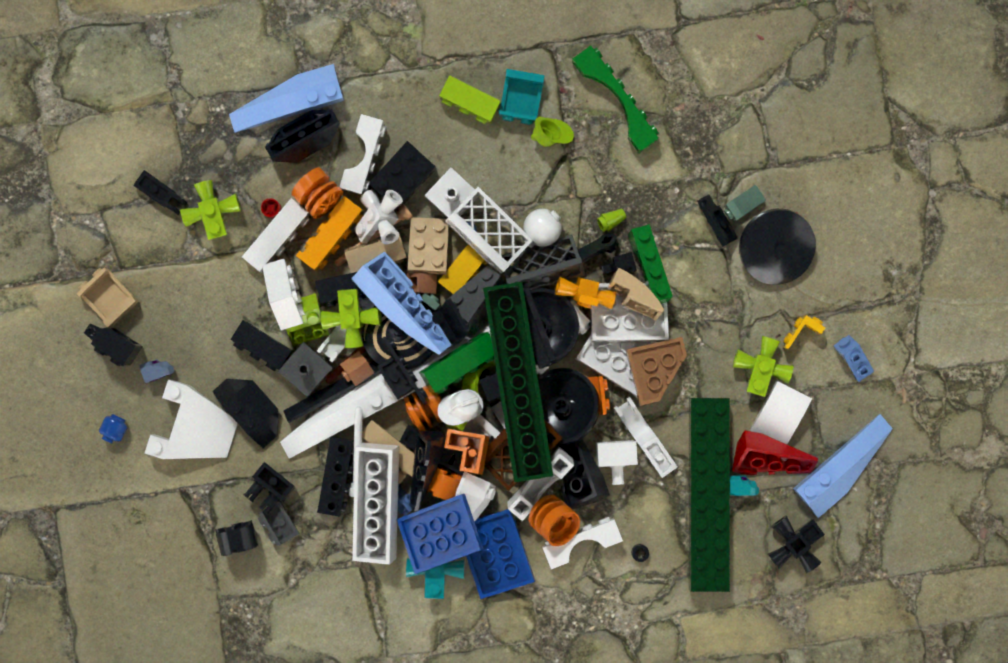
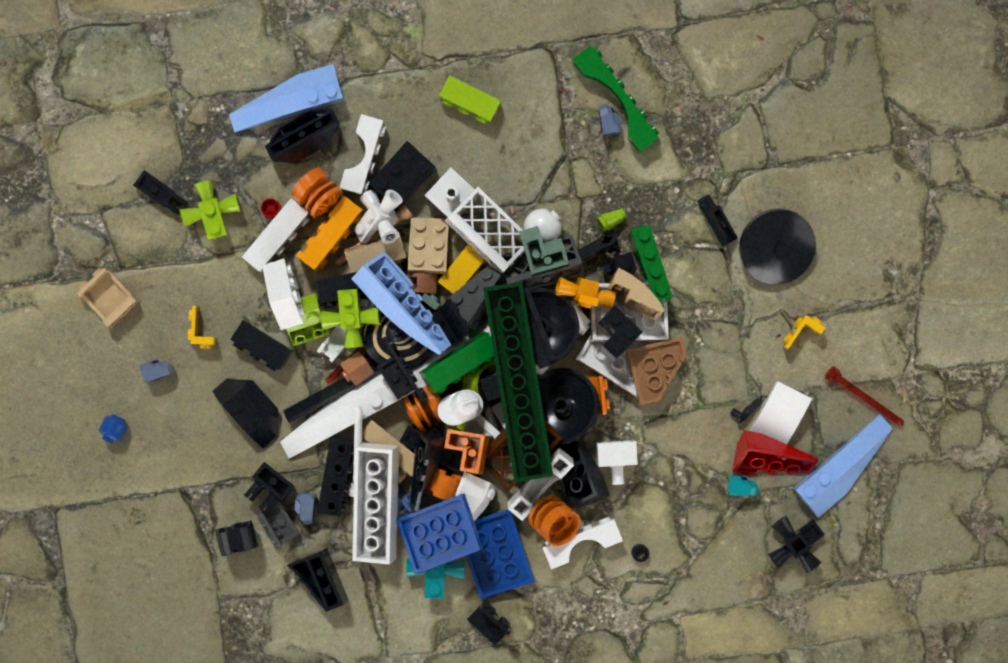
(113, 344): black hinge -> none
(199, 428): white wedge -> none
(205, 342): none -> yellow bracket
(305, 507): none -> sand blue rock
(306, 369): dark grey brick -> none
(321, 578): none -> black wedge
(489, 624): none -> black bracket
(521, 96): teal panel -> none
(542, 255): none -> sand green brick
(551, 131): lime piece -> none
(609, 121): none -> sand blue rock
(623, 333): none -> black brick
(645, 438): white piece -> none
(709, 494): dark green brick -> none
(744, 203): sand green bracket -> none
(747, 411): none -> black bar
(762, 367): lime brick -> none
(834, 375): none -> clear red piece
(855, 357): medium blue bracket -> none

